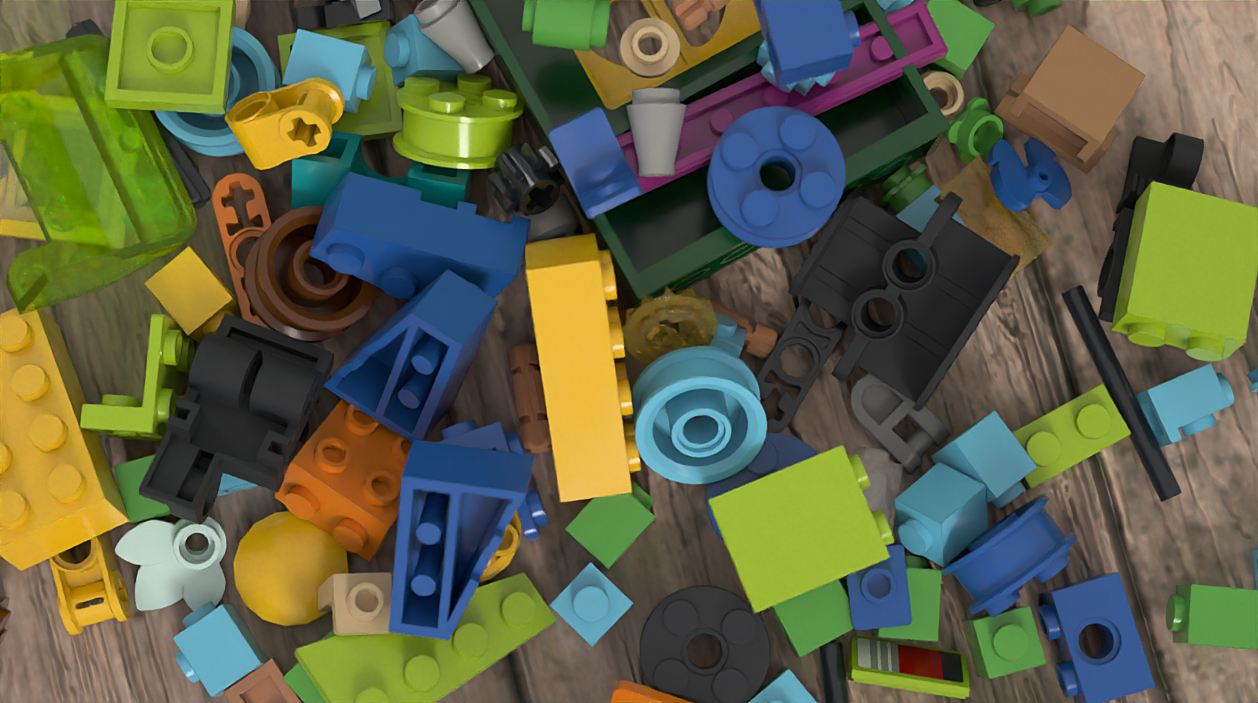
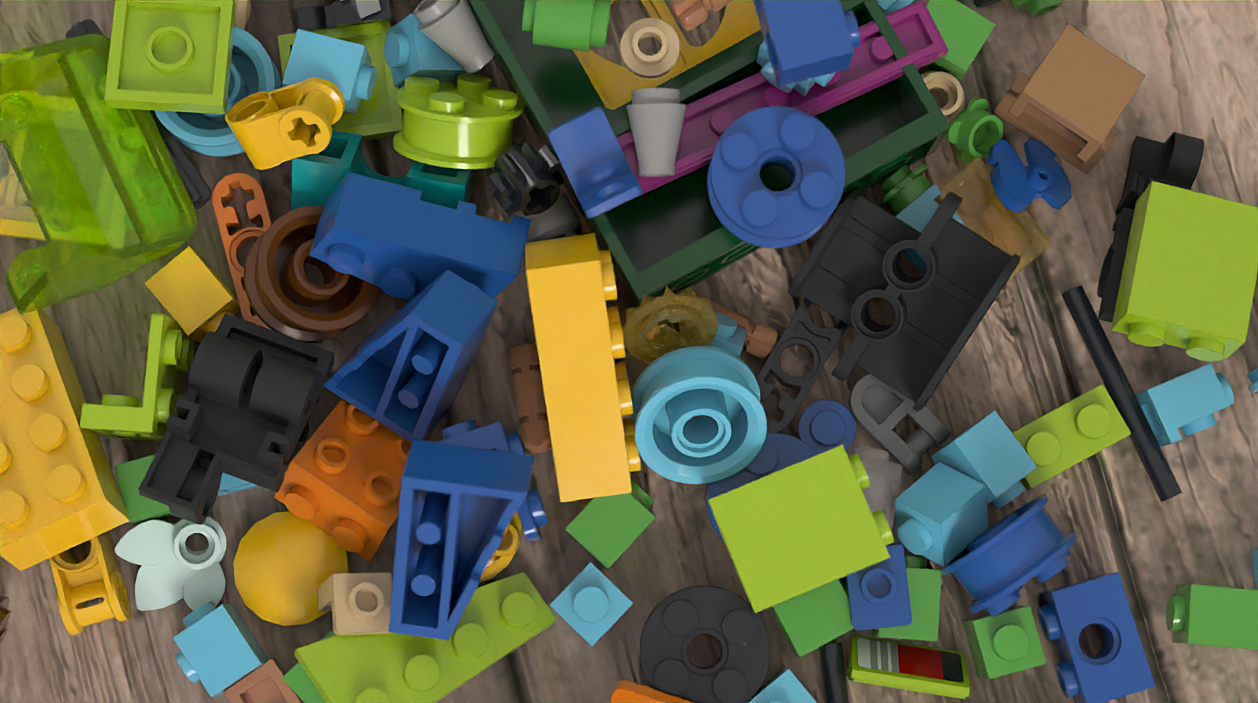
(827, 426): none -> blue plate

